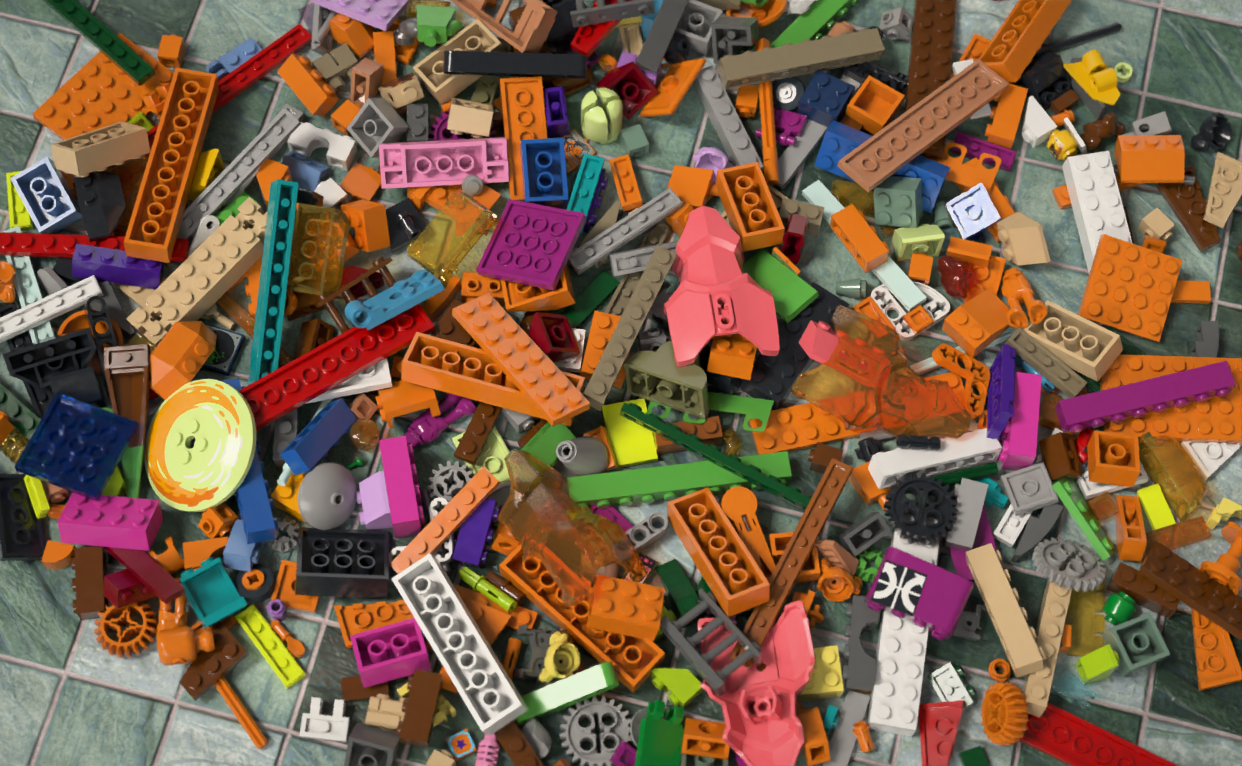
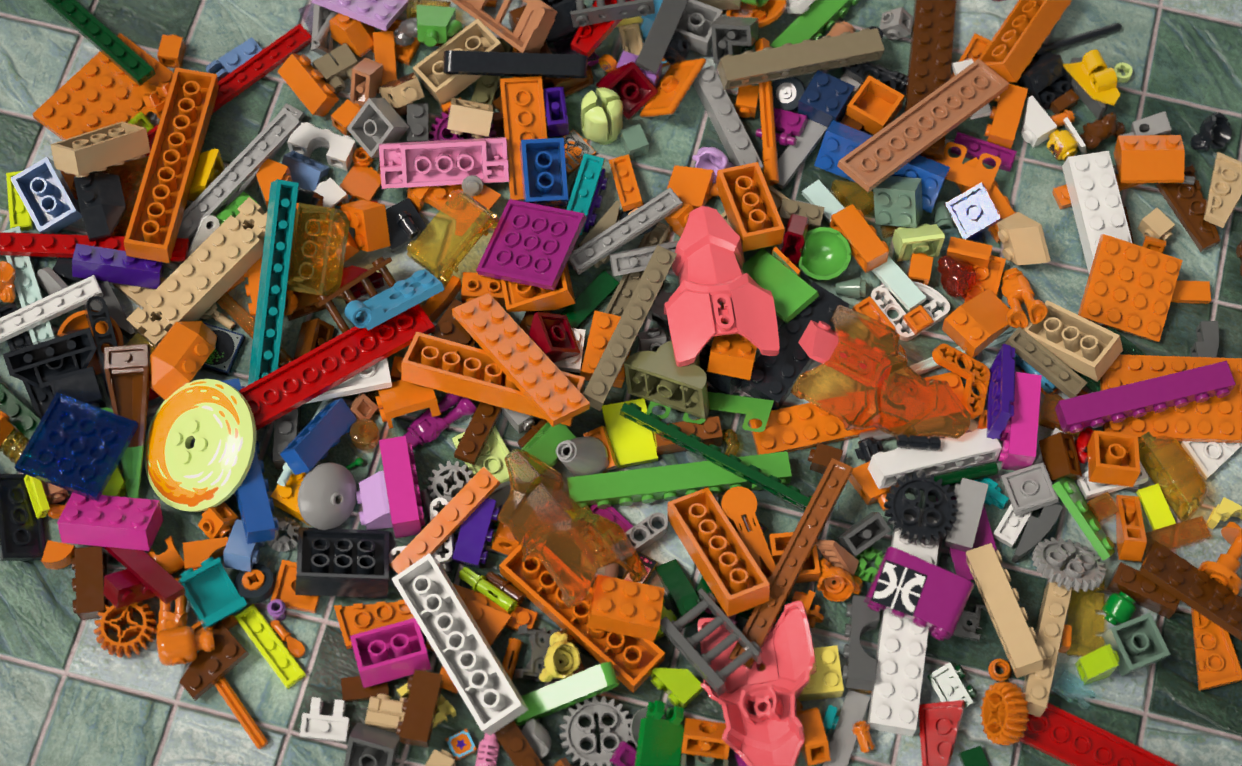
(360, 153): none -> orange plate
(825, 254): none -> bright green cylinder

